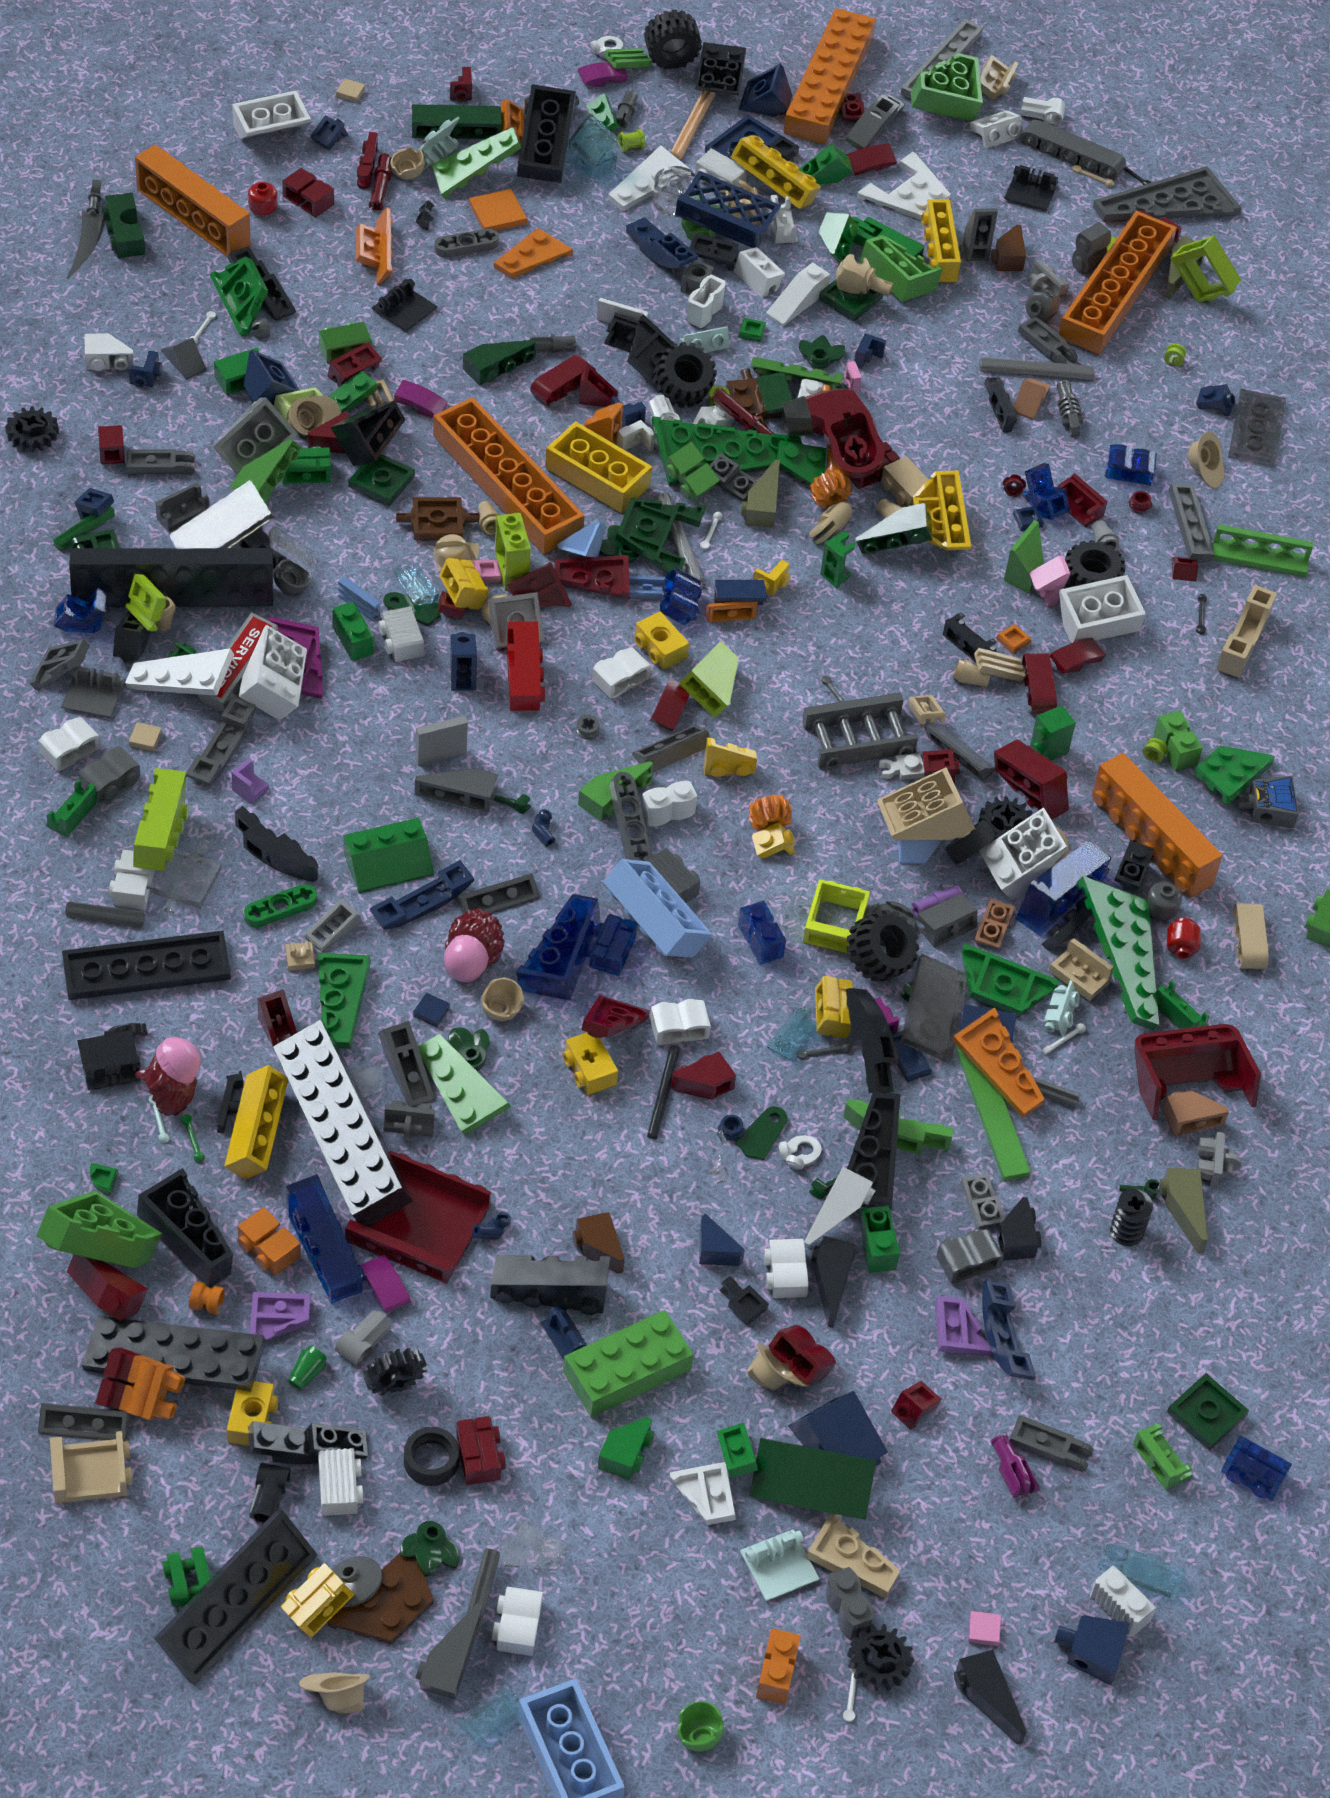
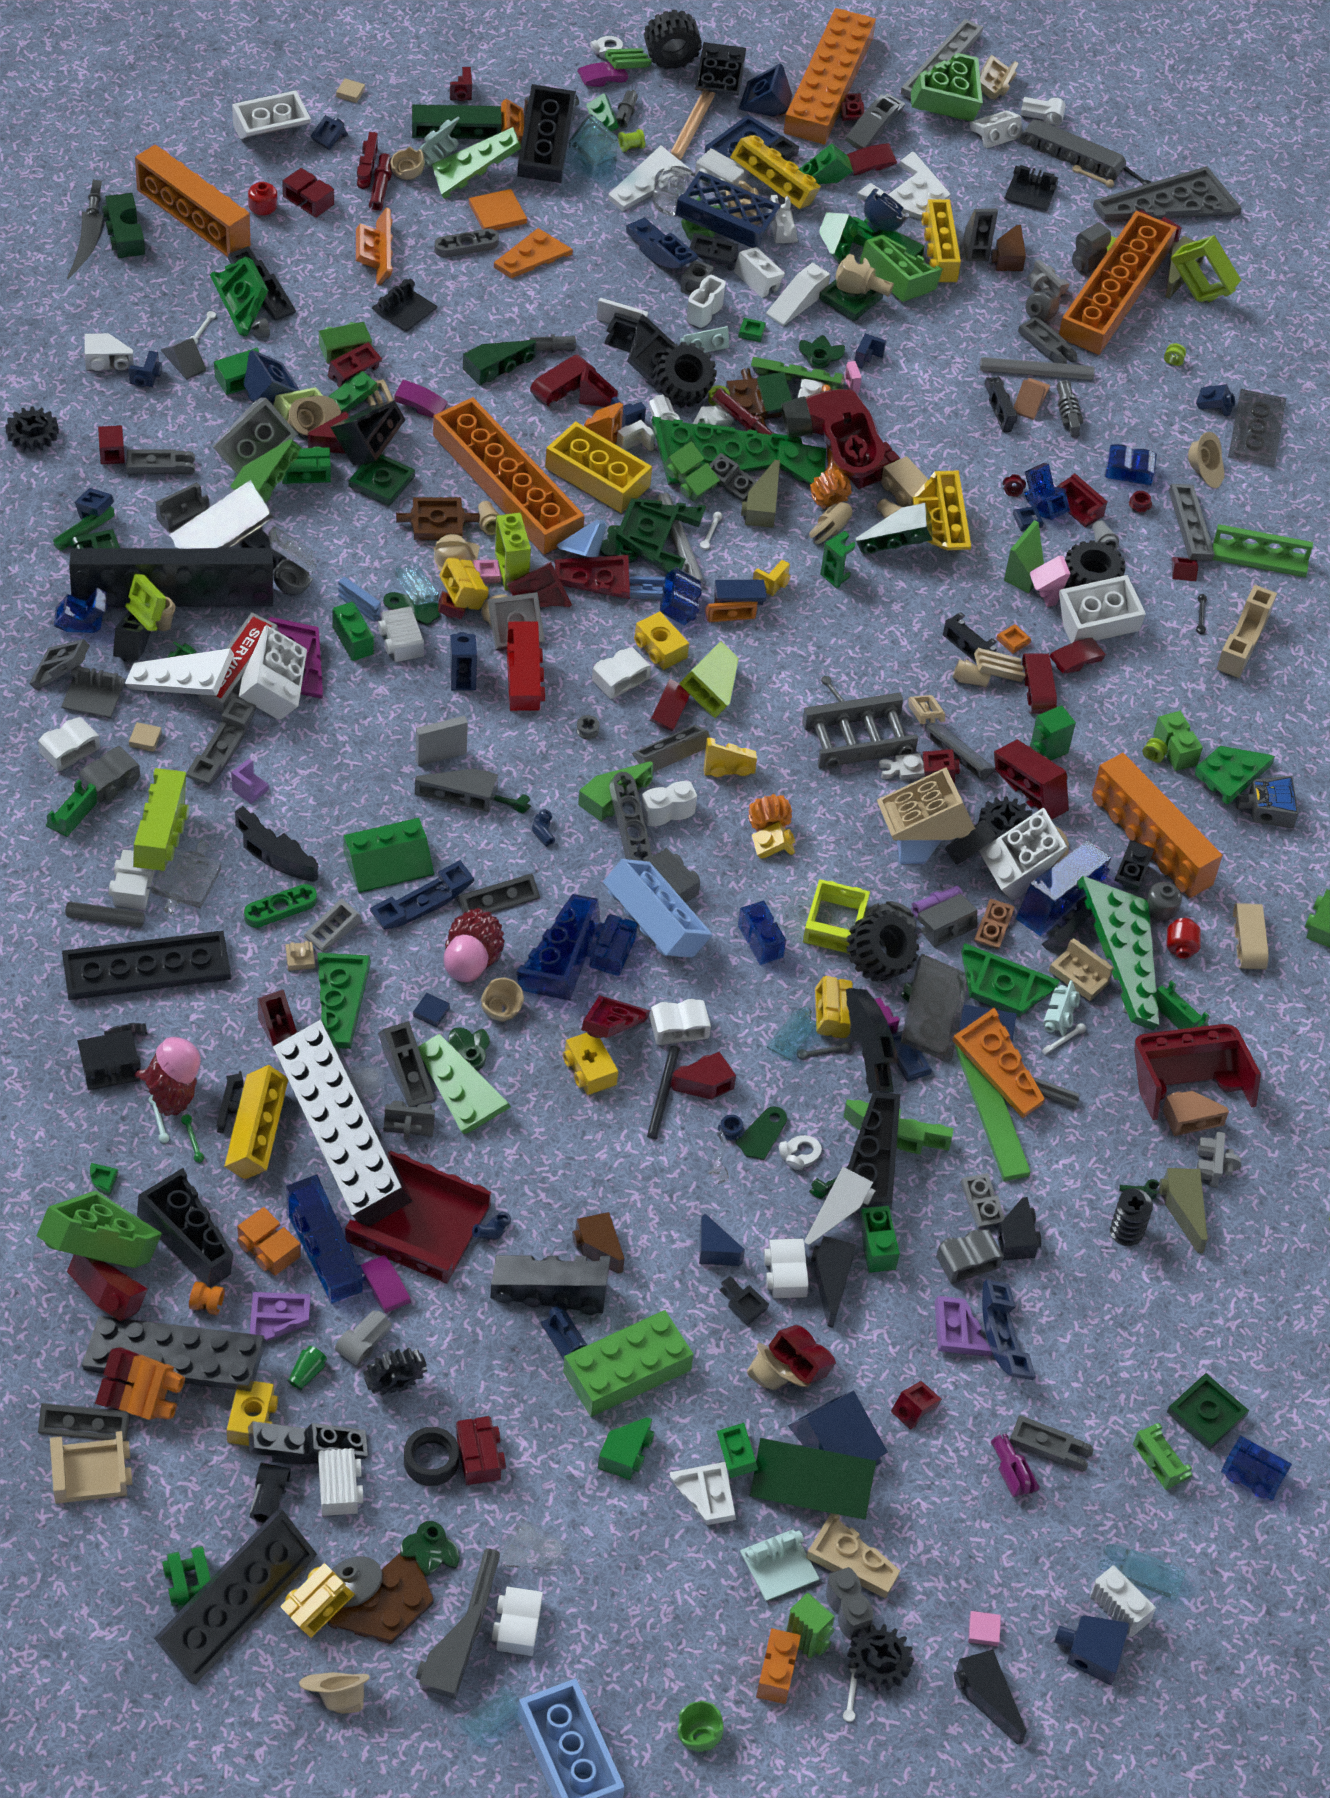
(424, 216): black piece -> none
(813, 1623): none -> bright green brick
(883, 212): none -> dark blue cylinder

